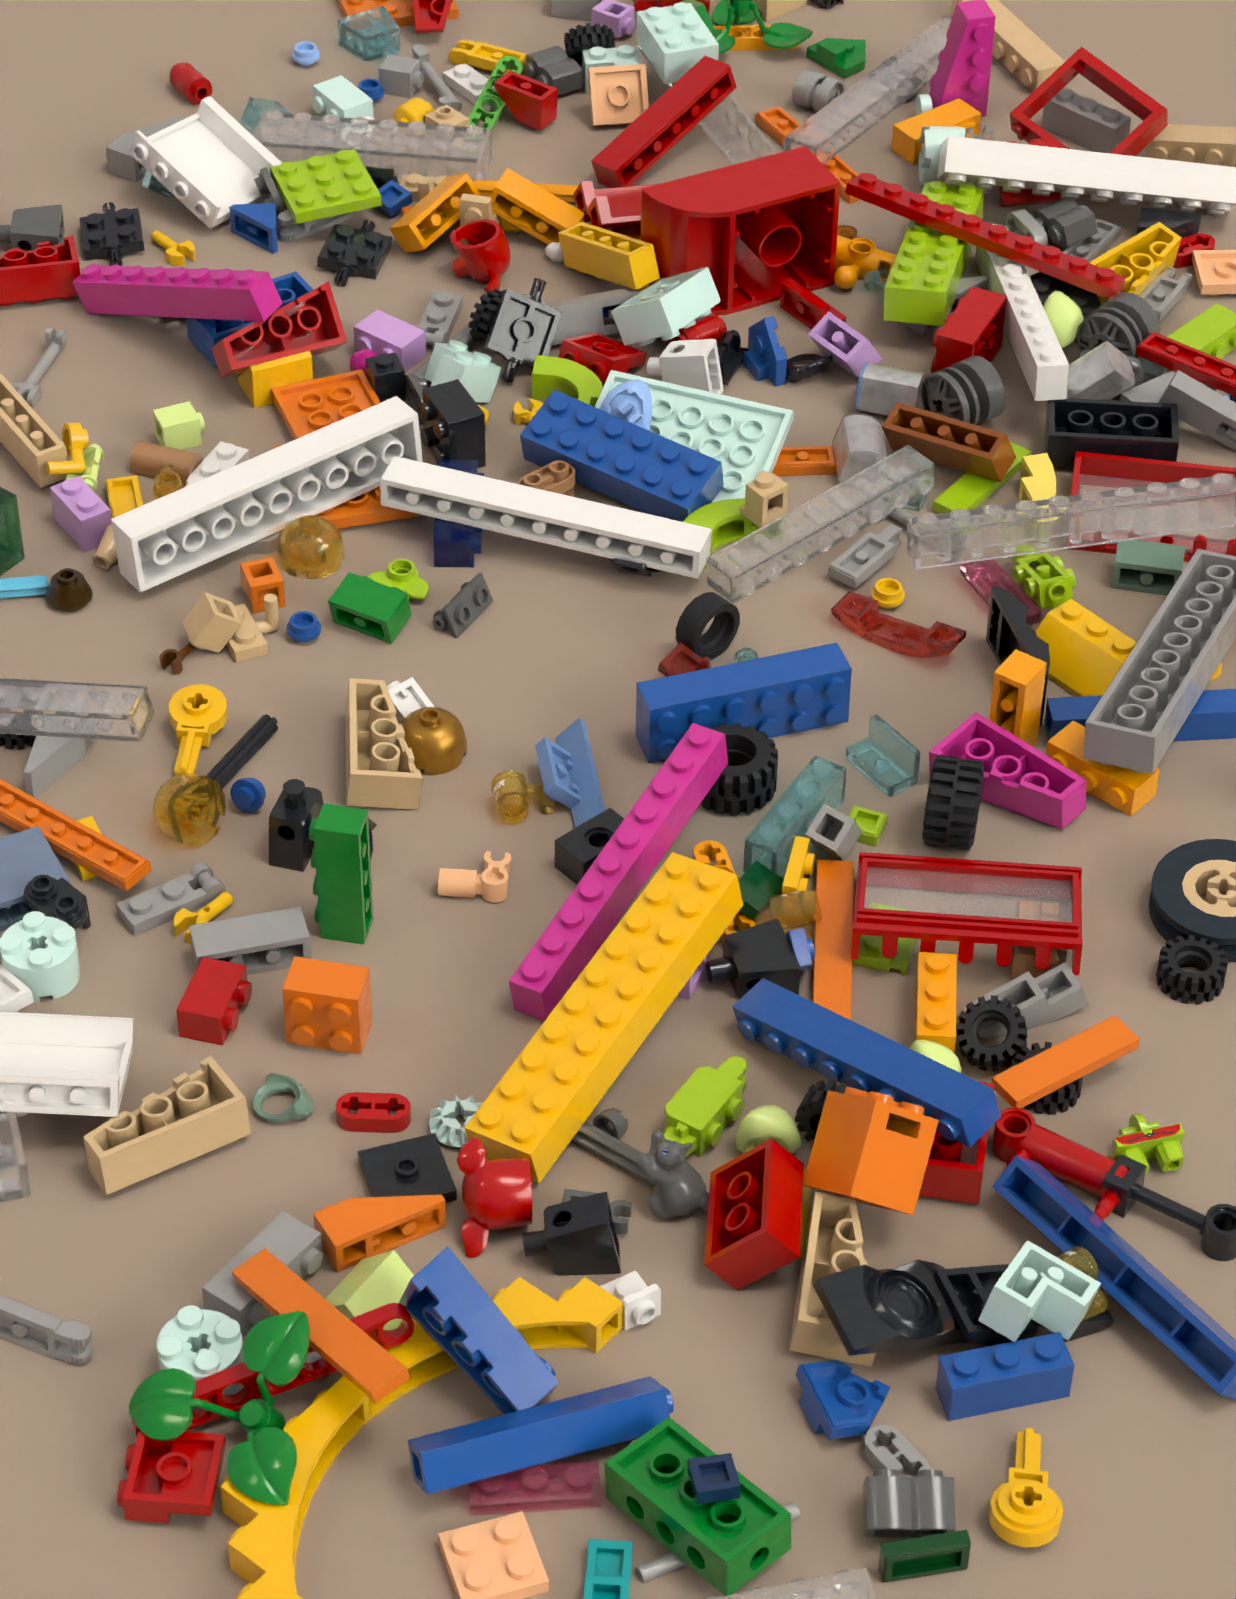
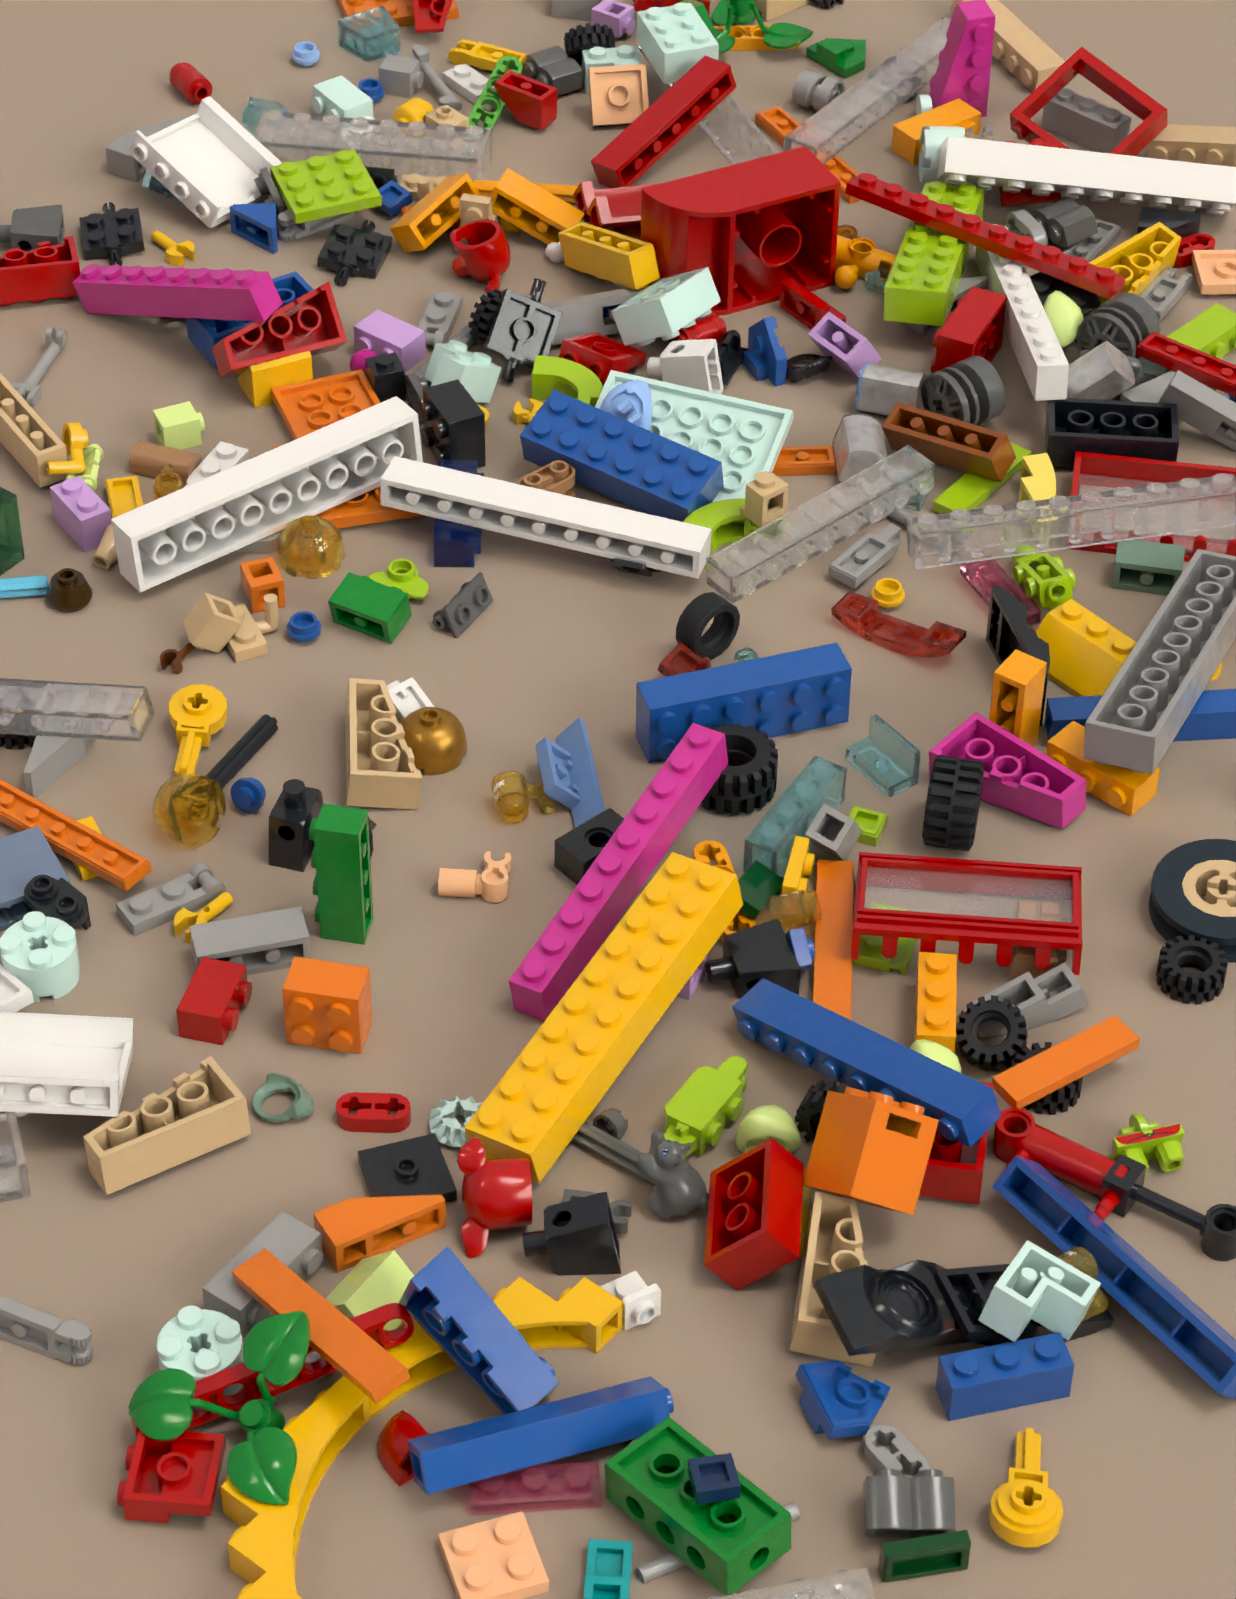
(394, 1448): none -> red brick

